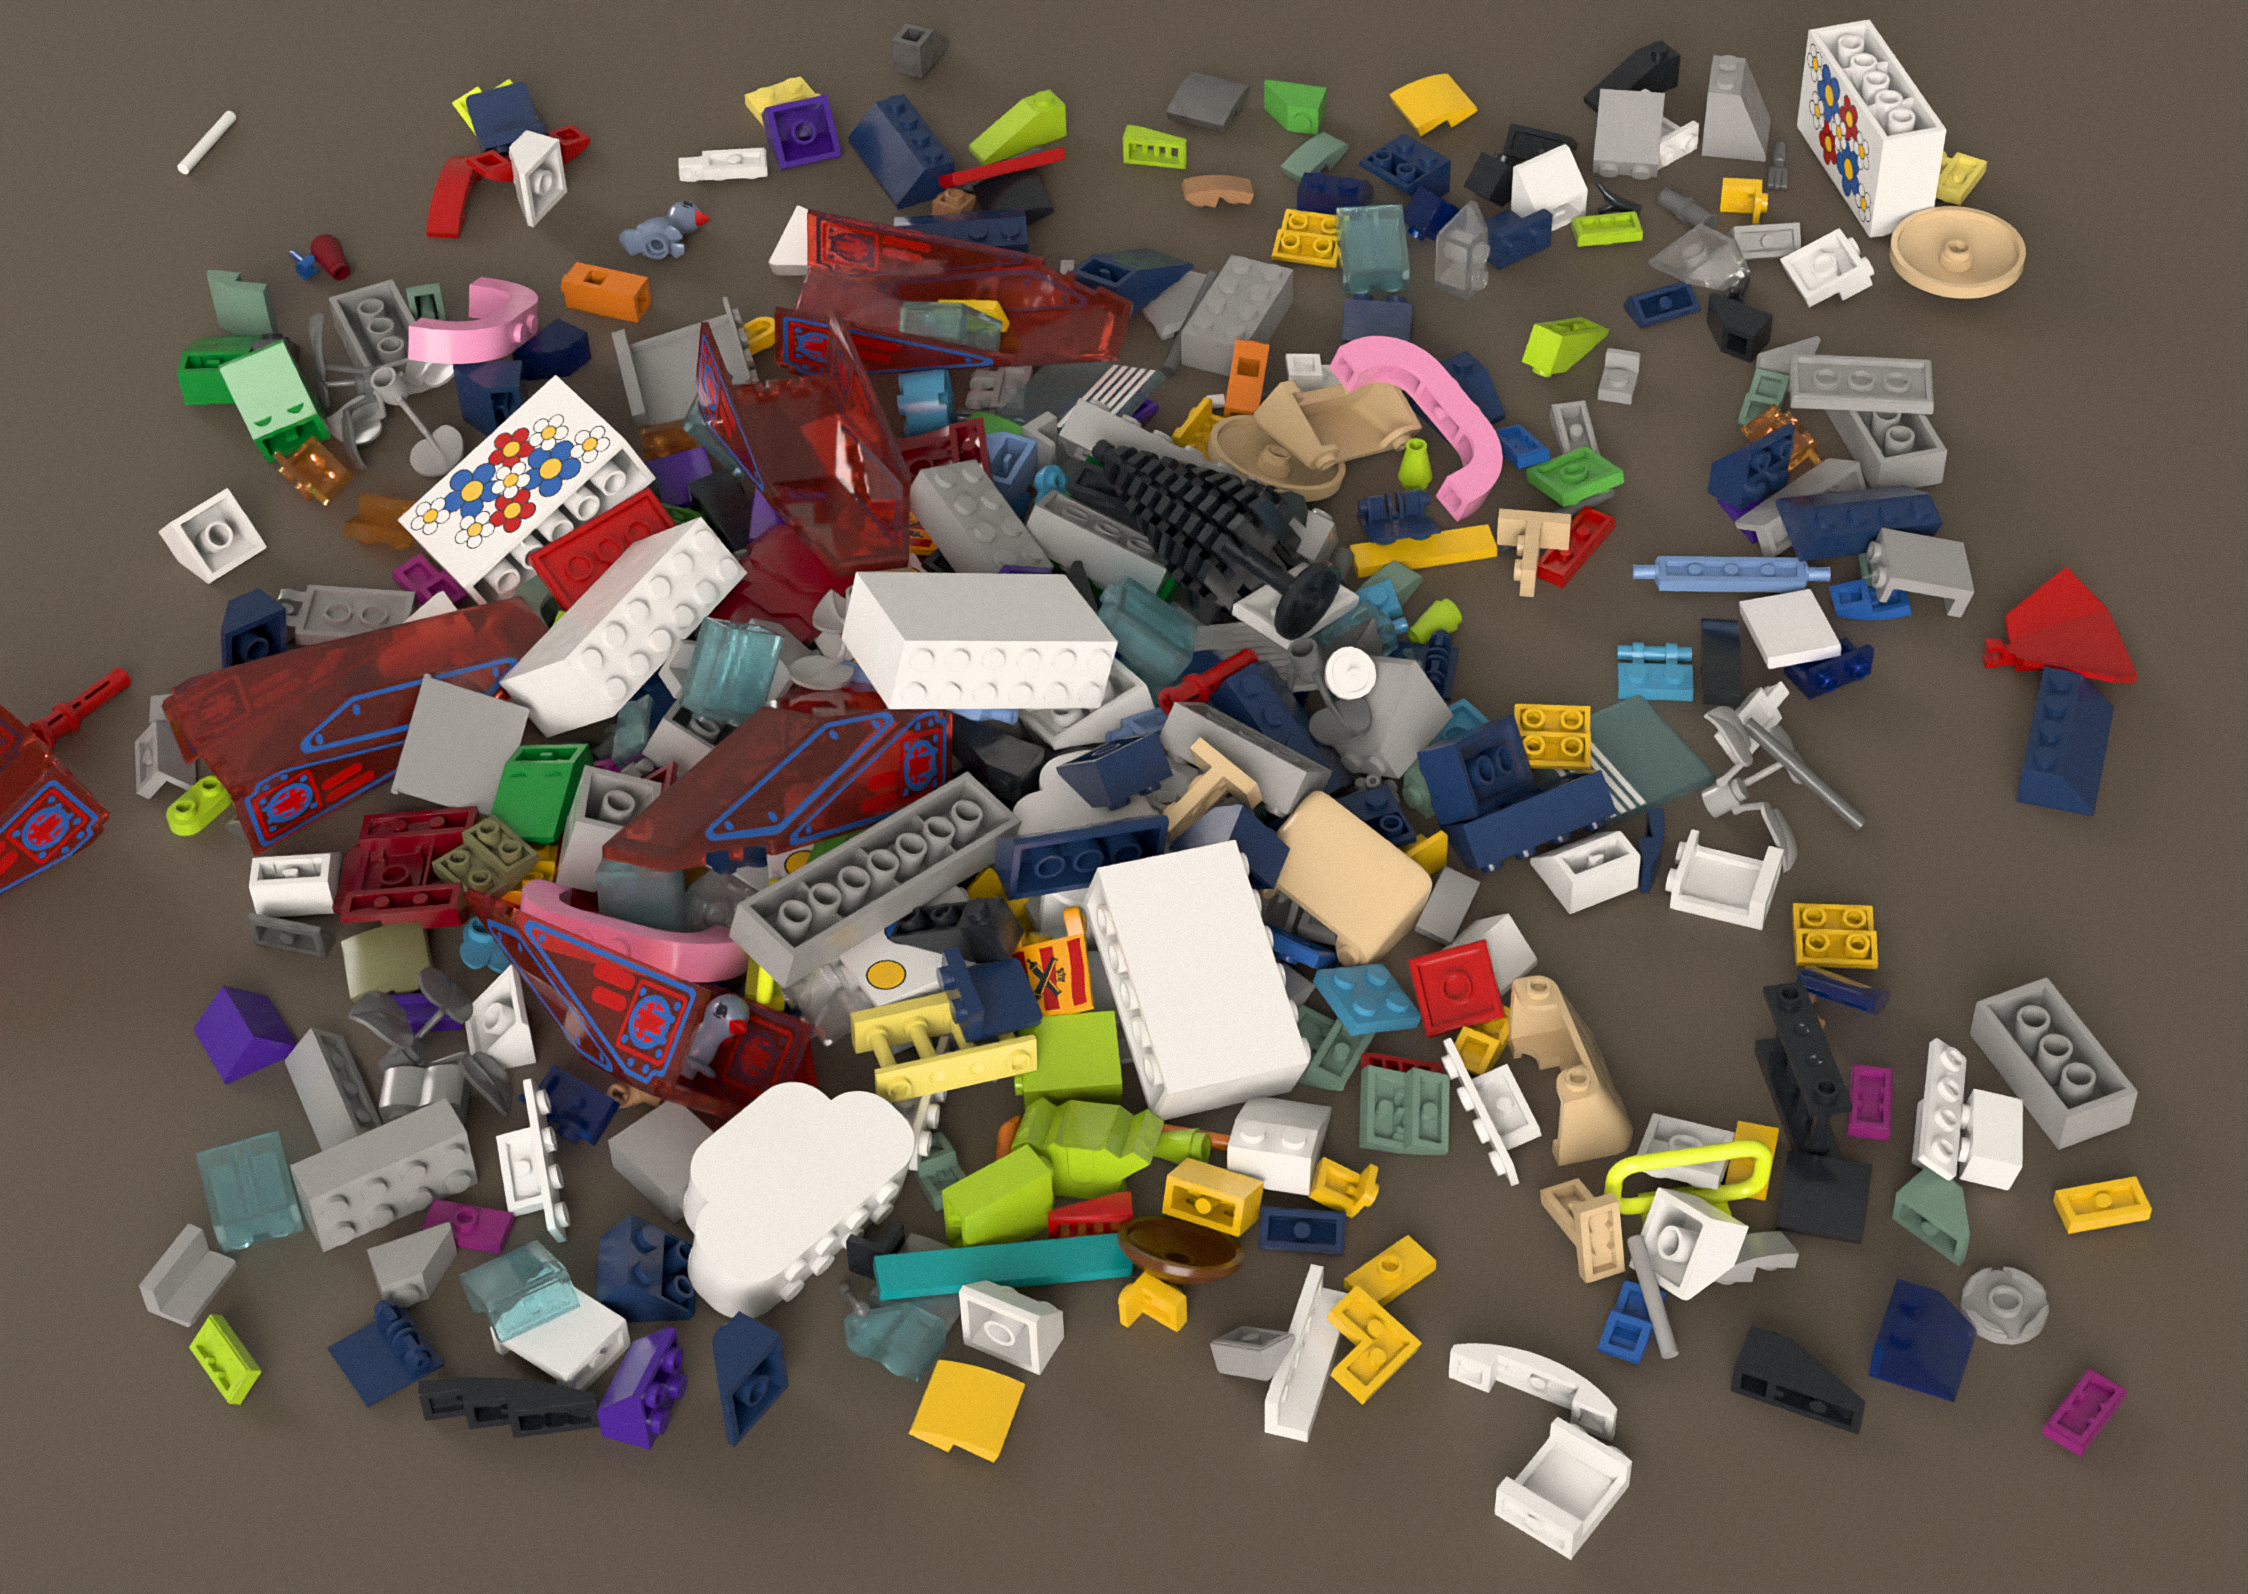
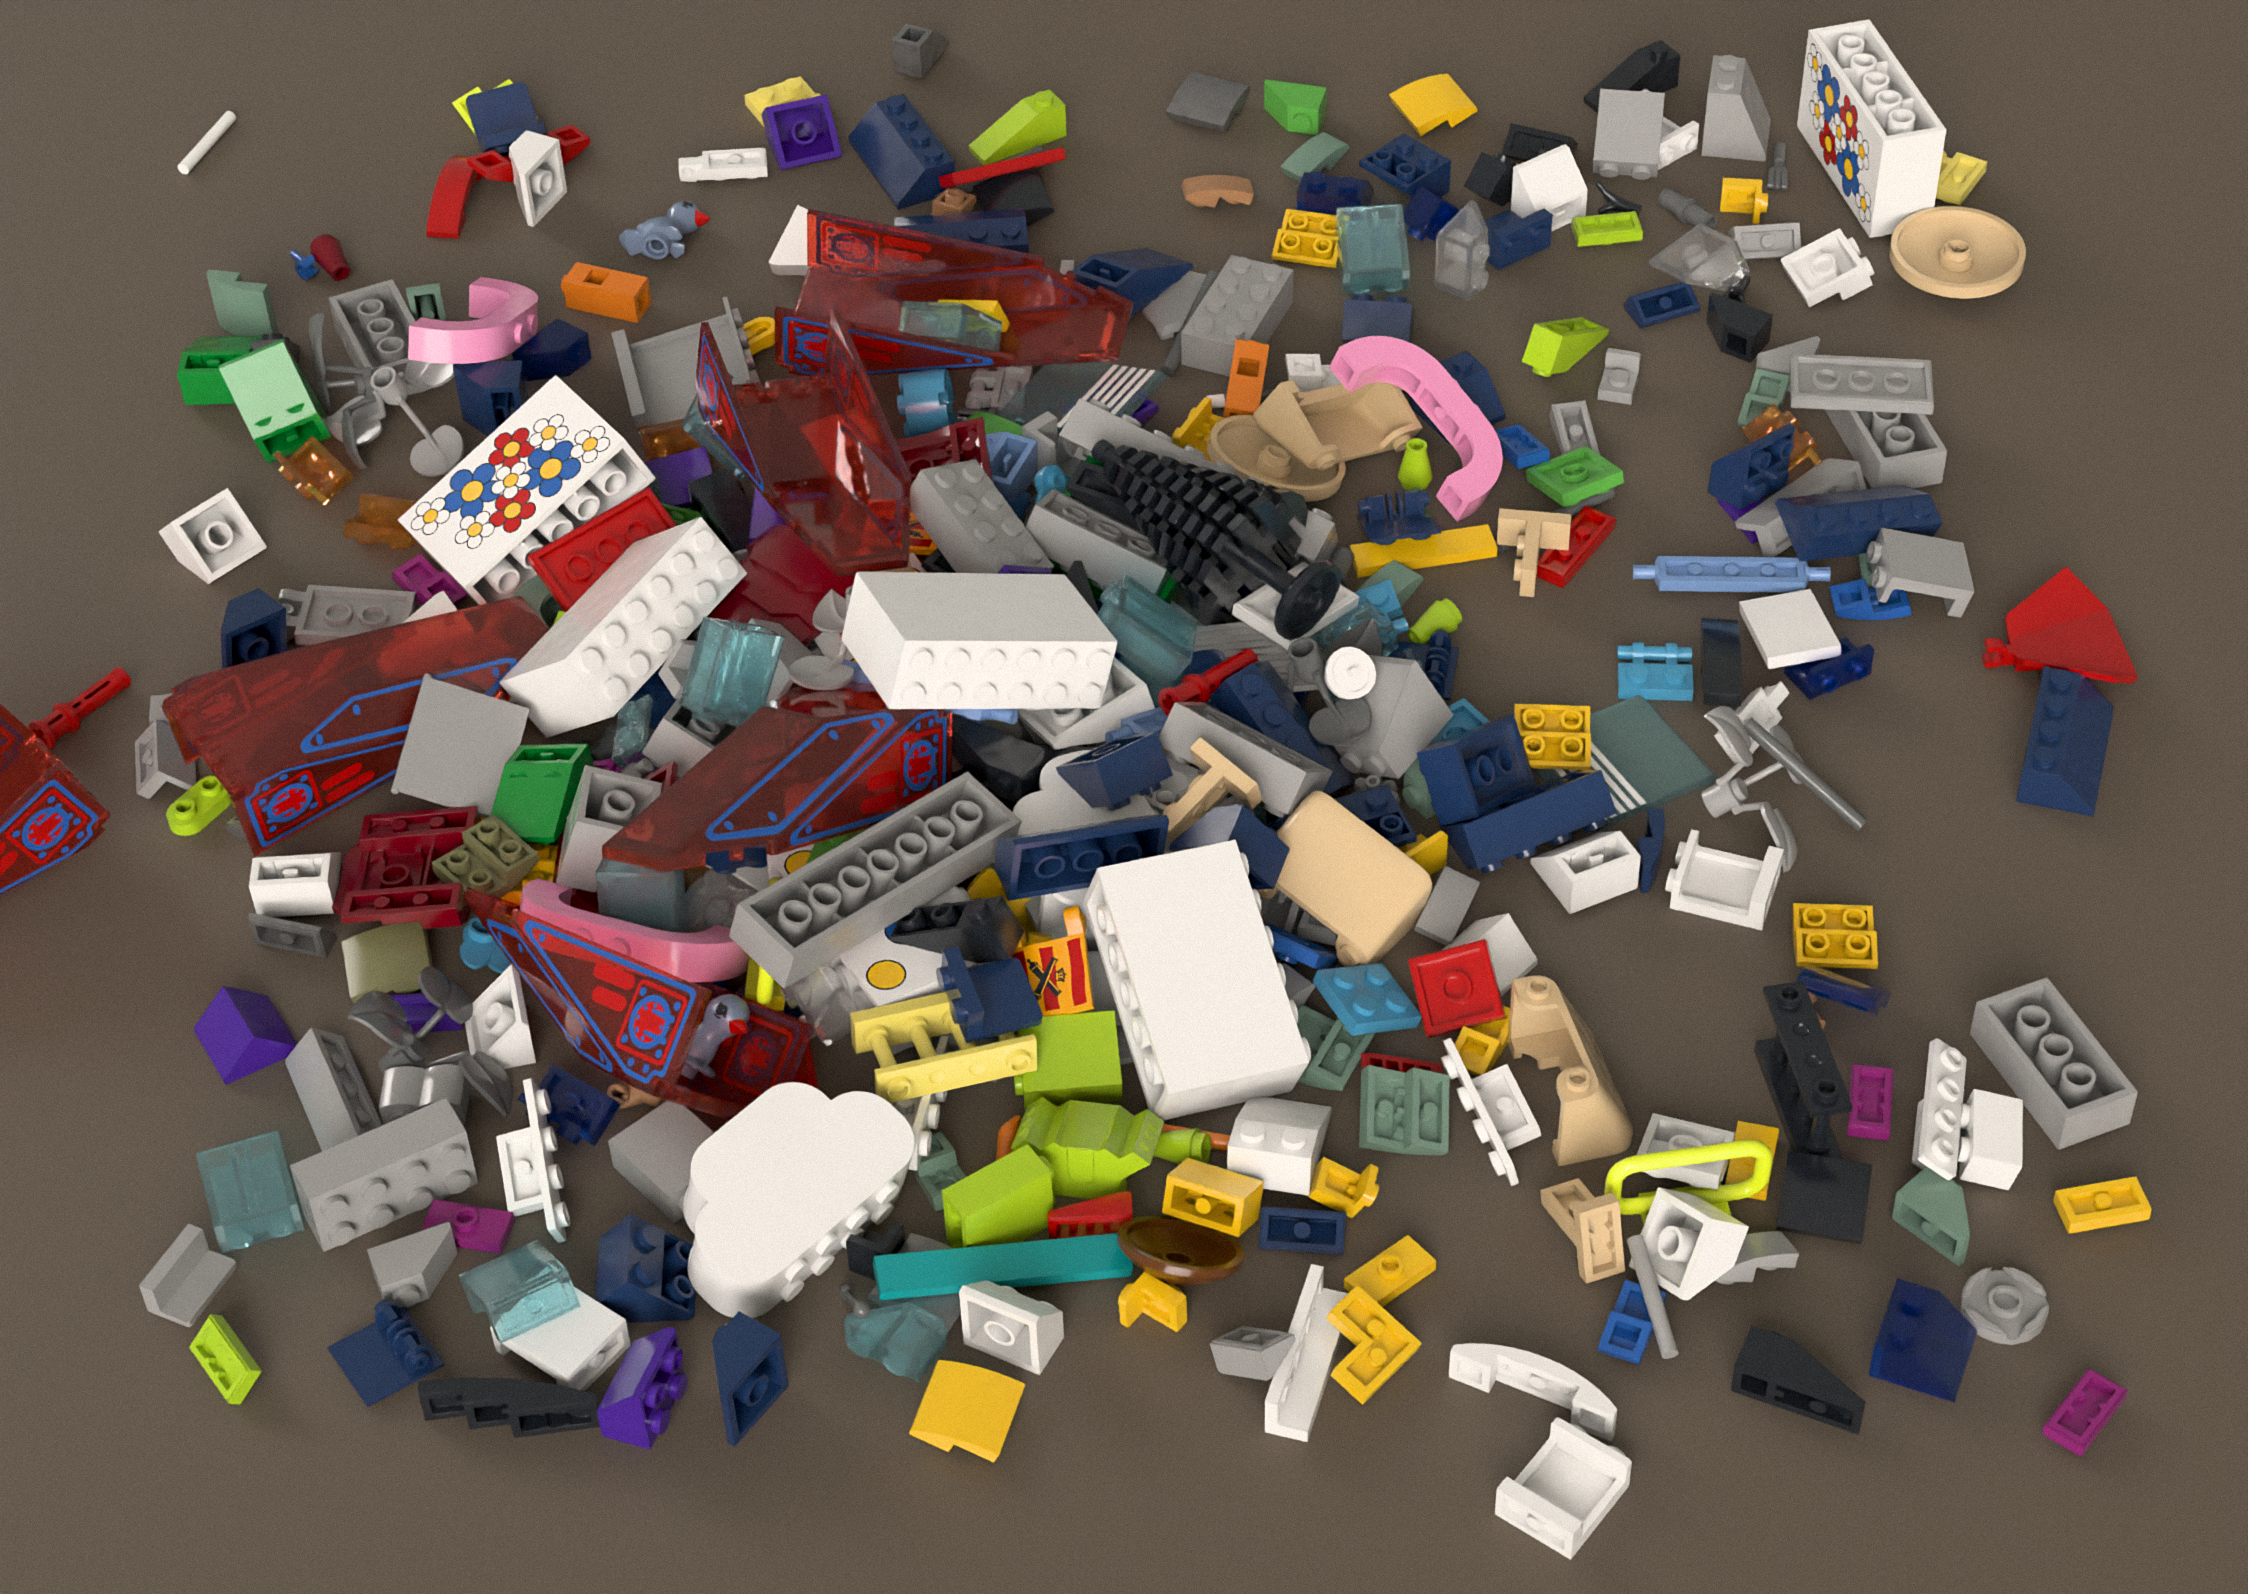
(1146, 137): lime slope -> none

